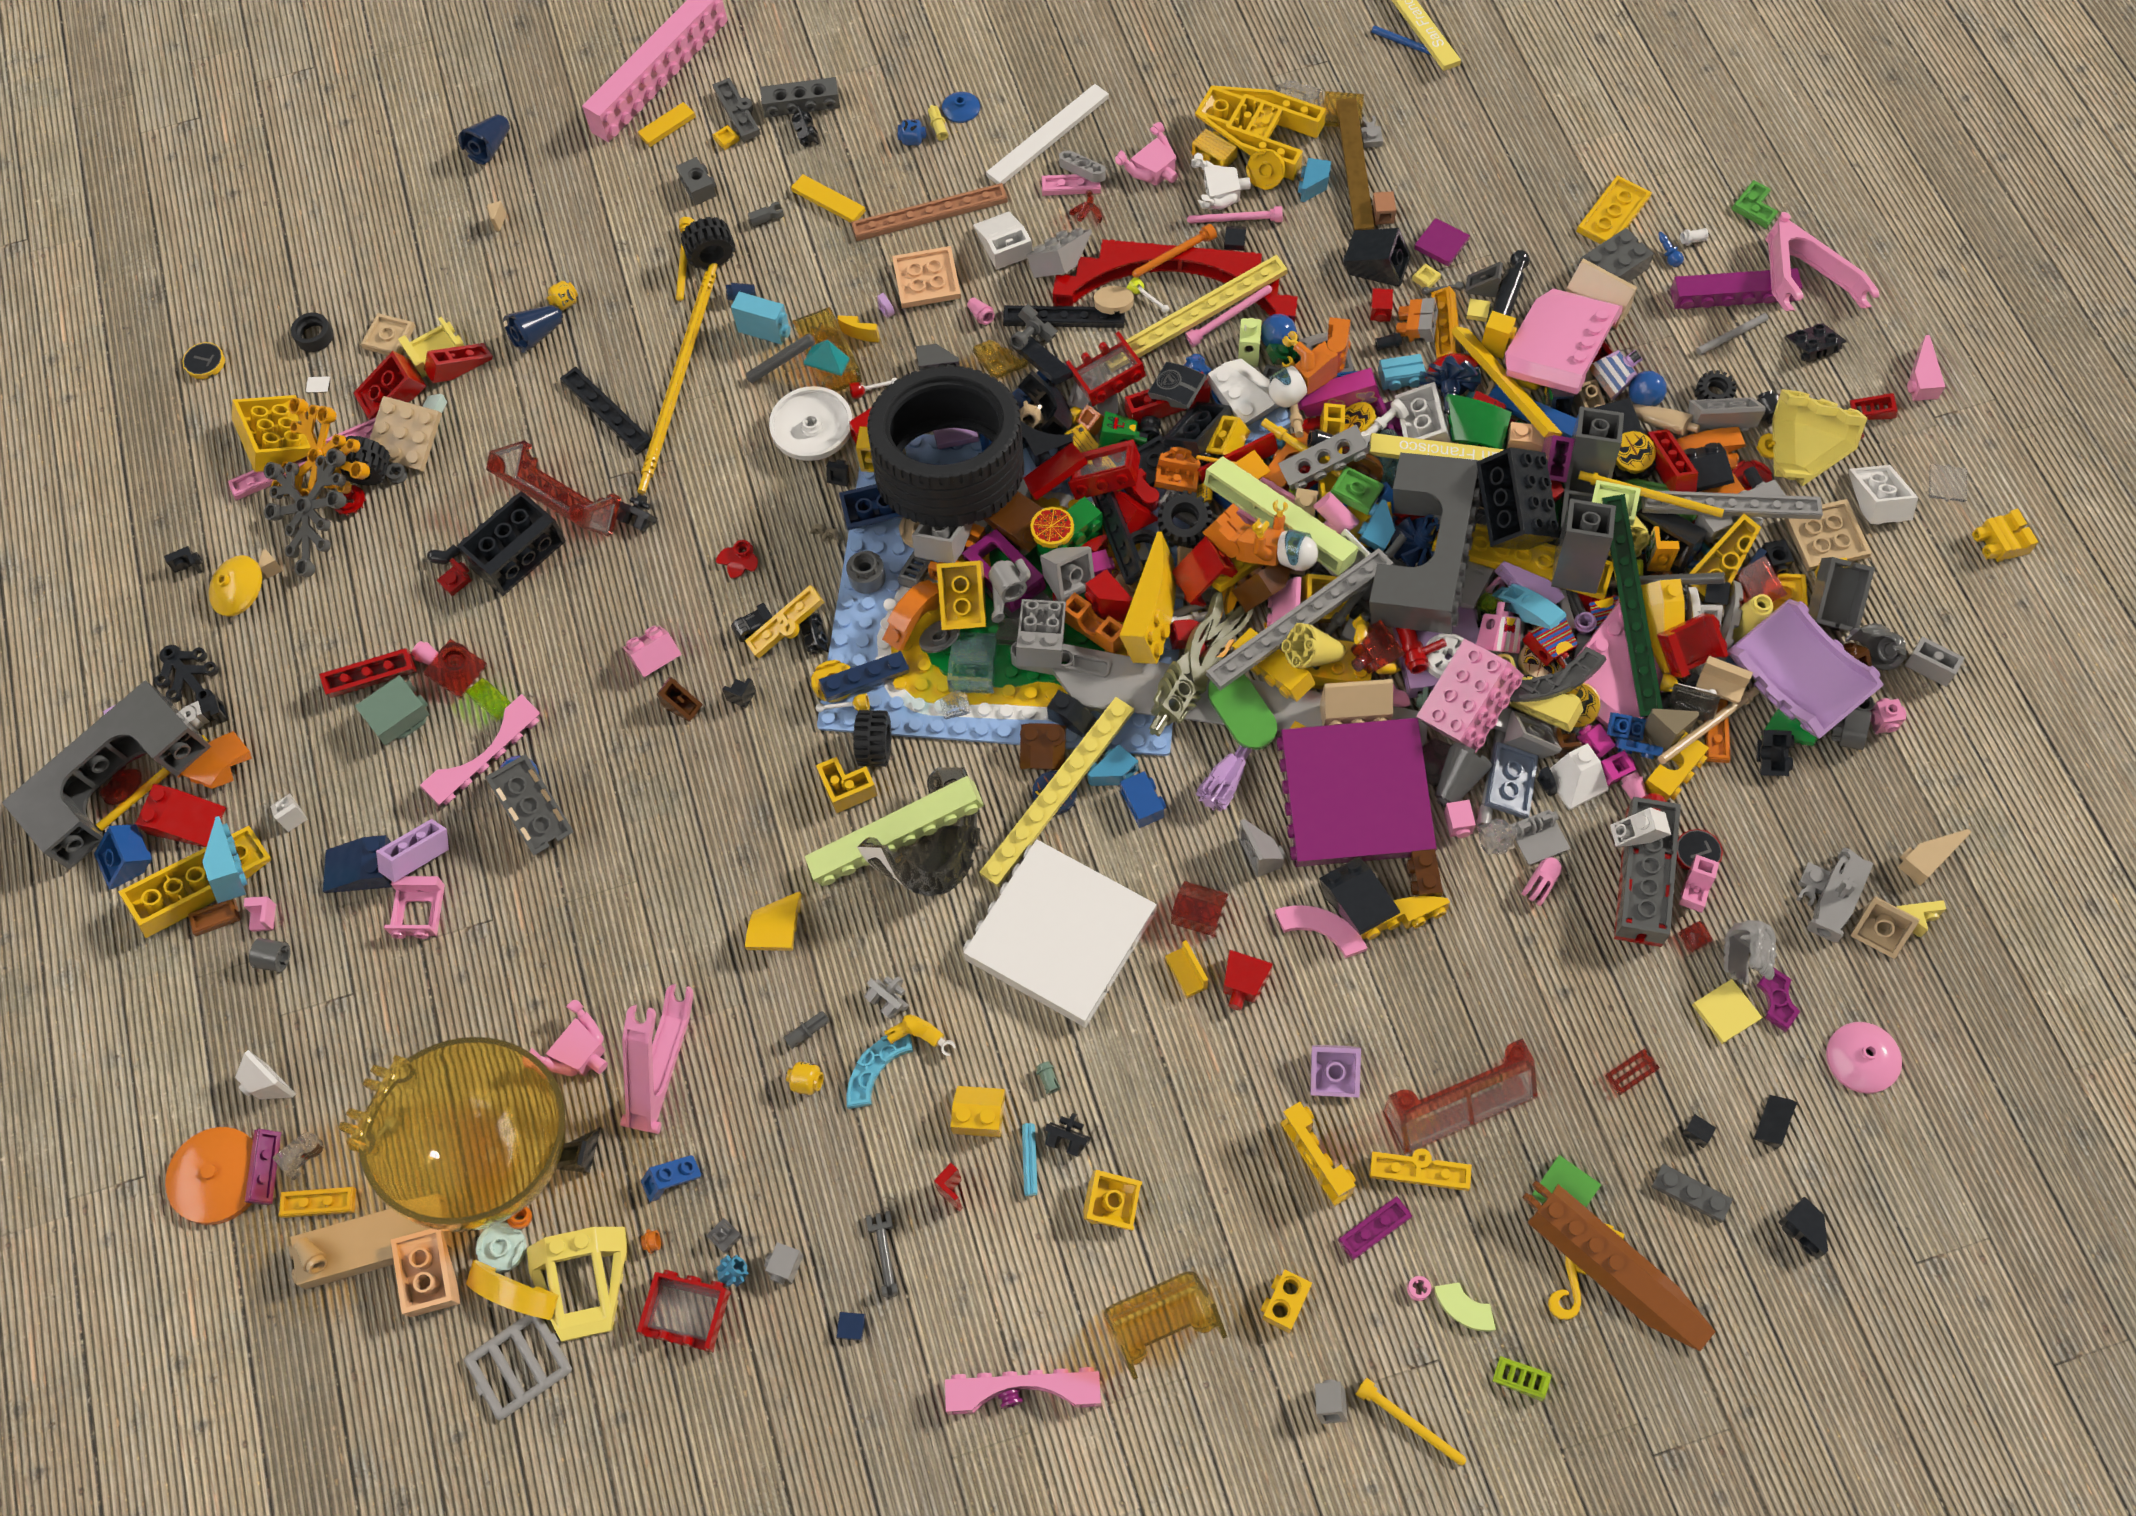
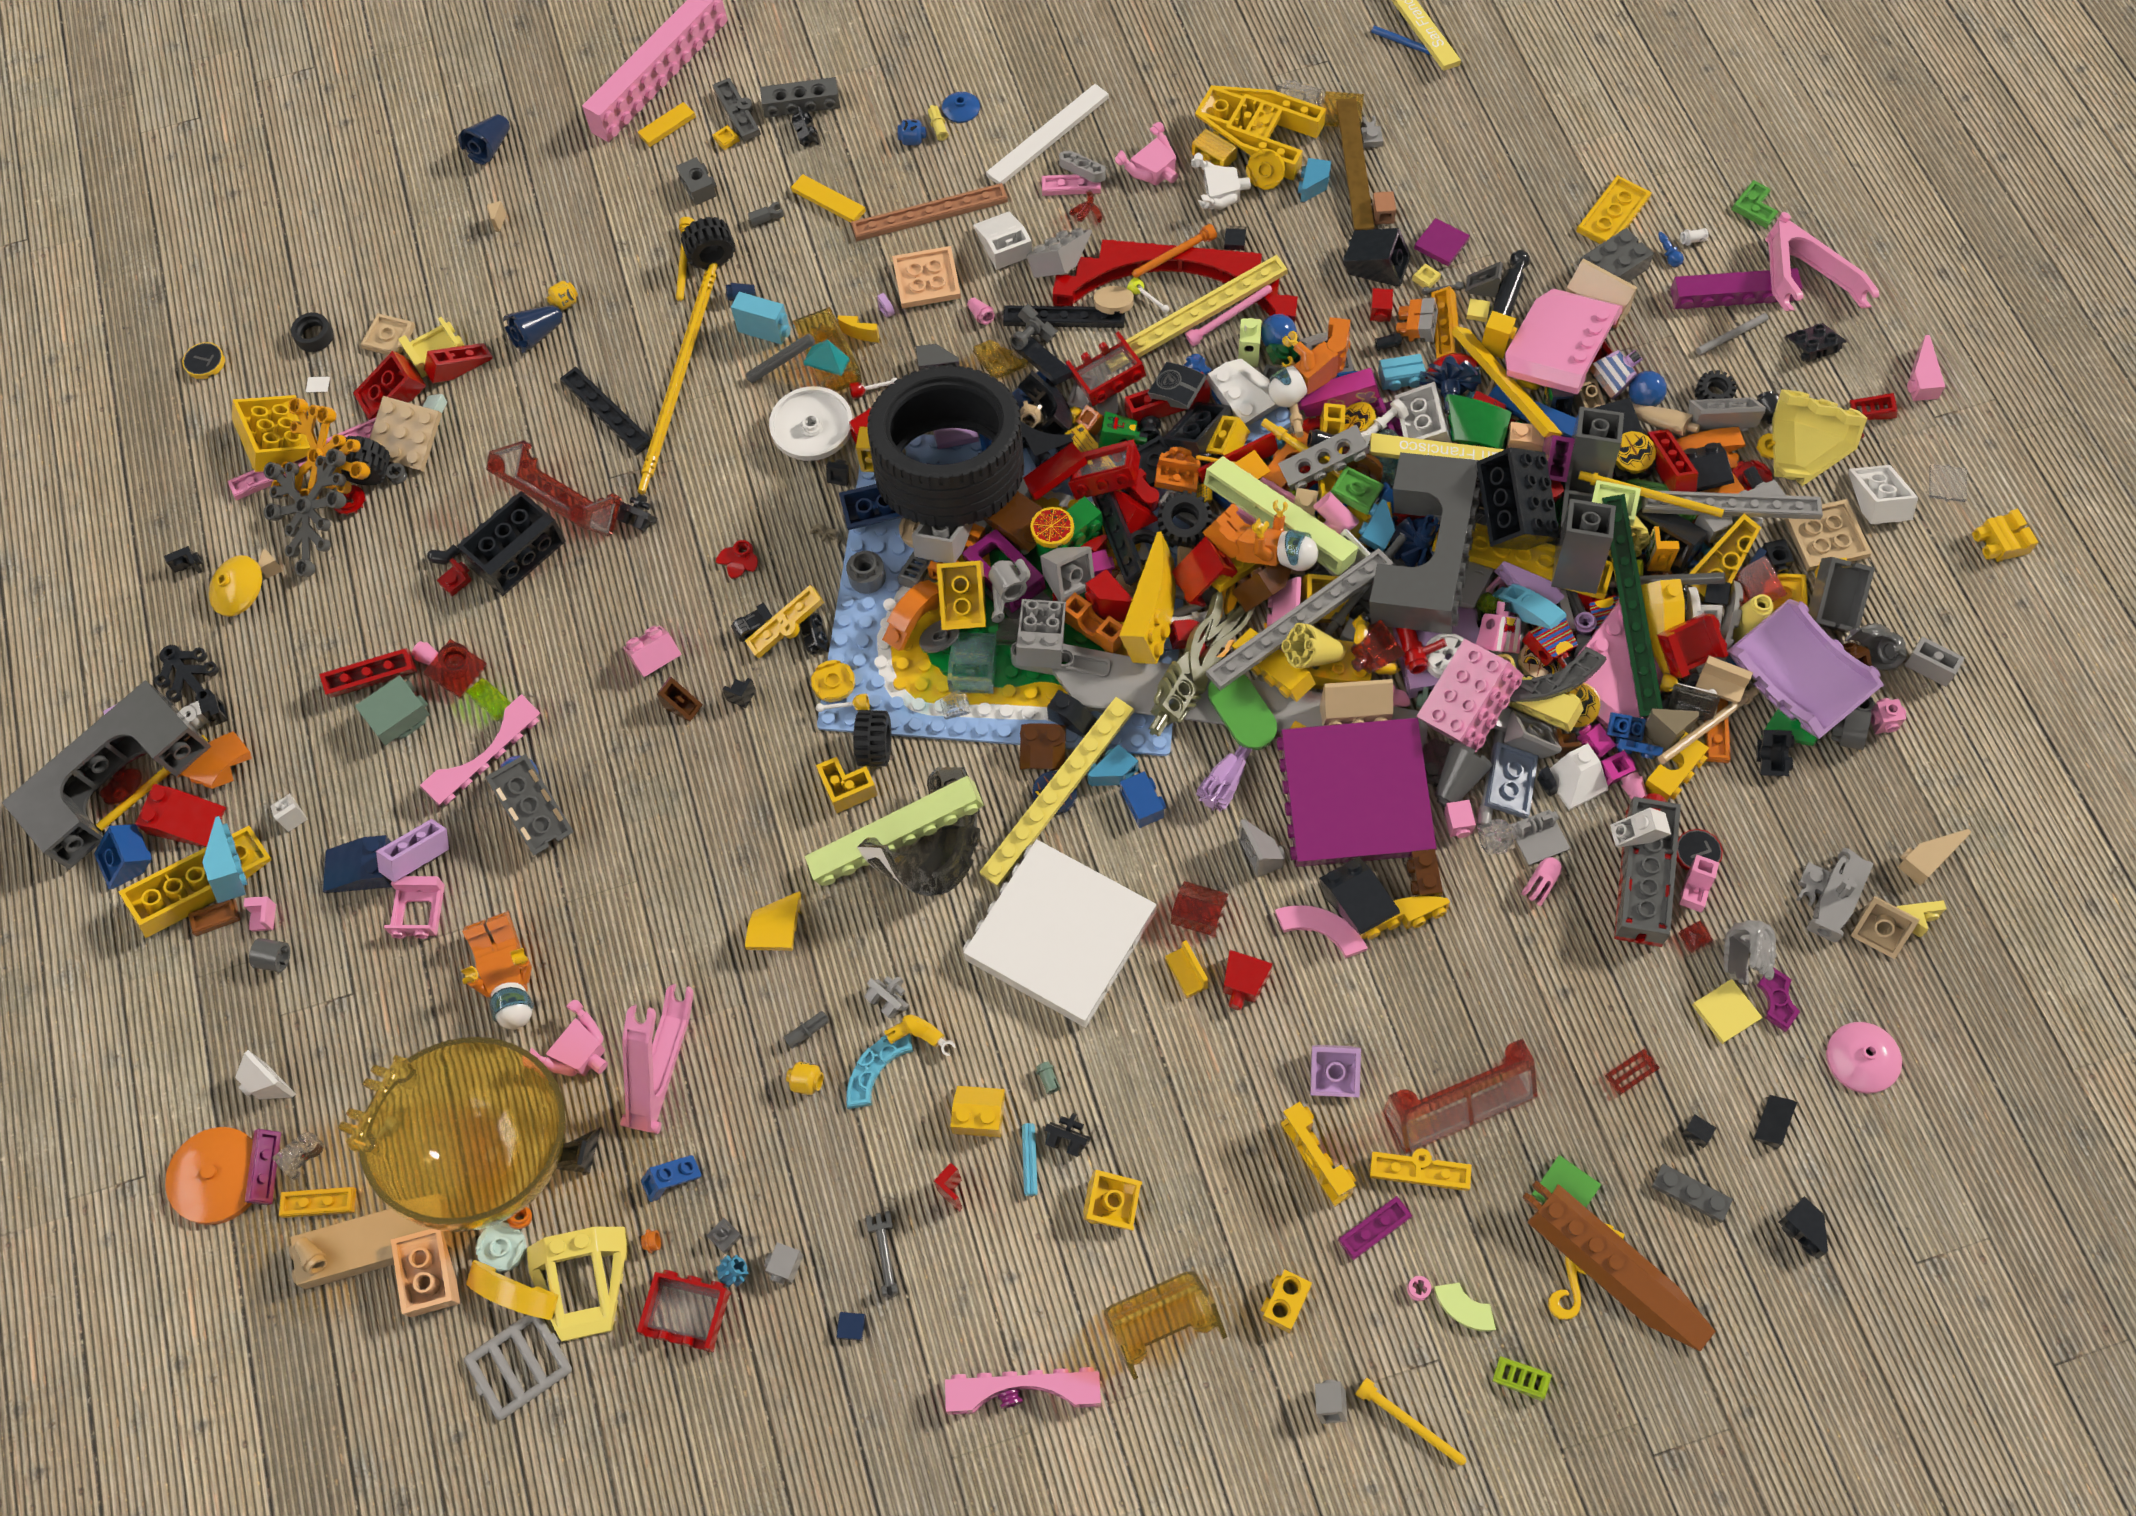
(502, 970): none -> orange piece
(863, 676): dark blue plate -> none
(1274, 215): bright pink piece -> none

